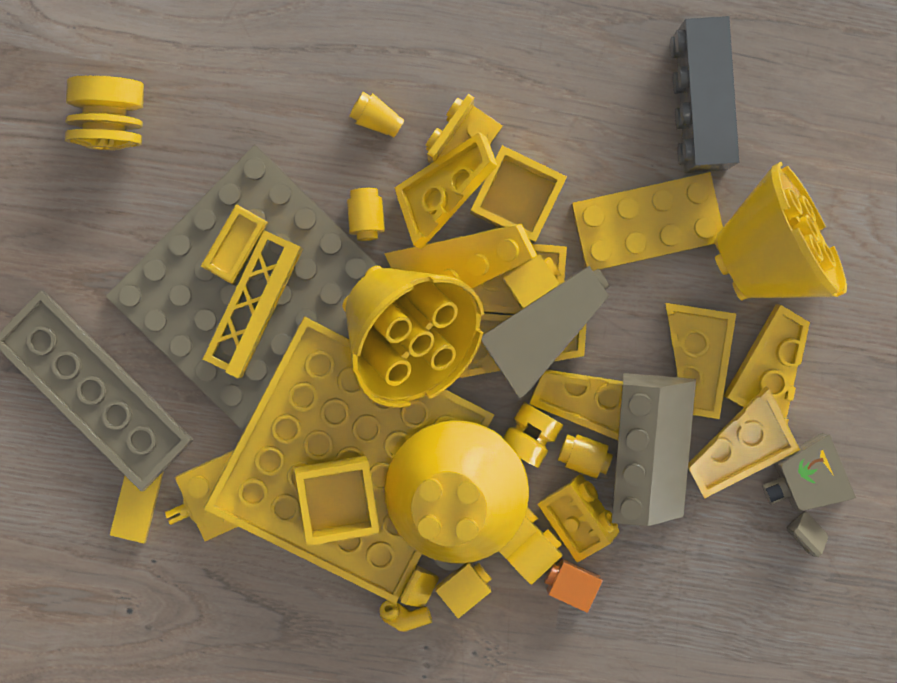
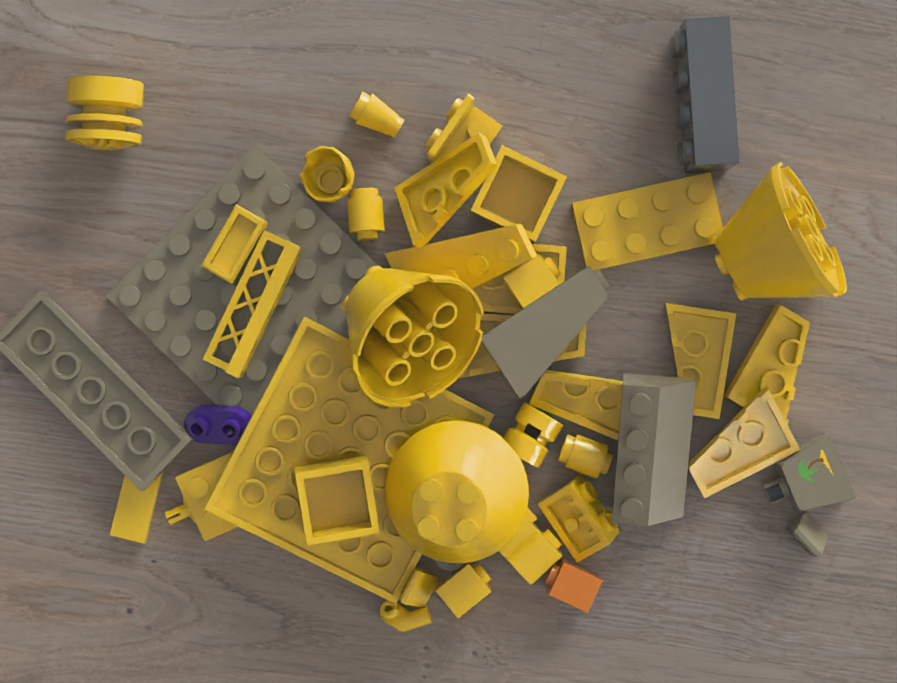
(215, 424): none -> dark purple plate
(327, 174): none -> yellow hair

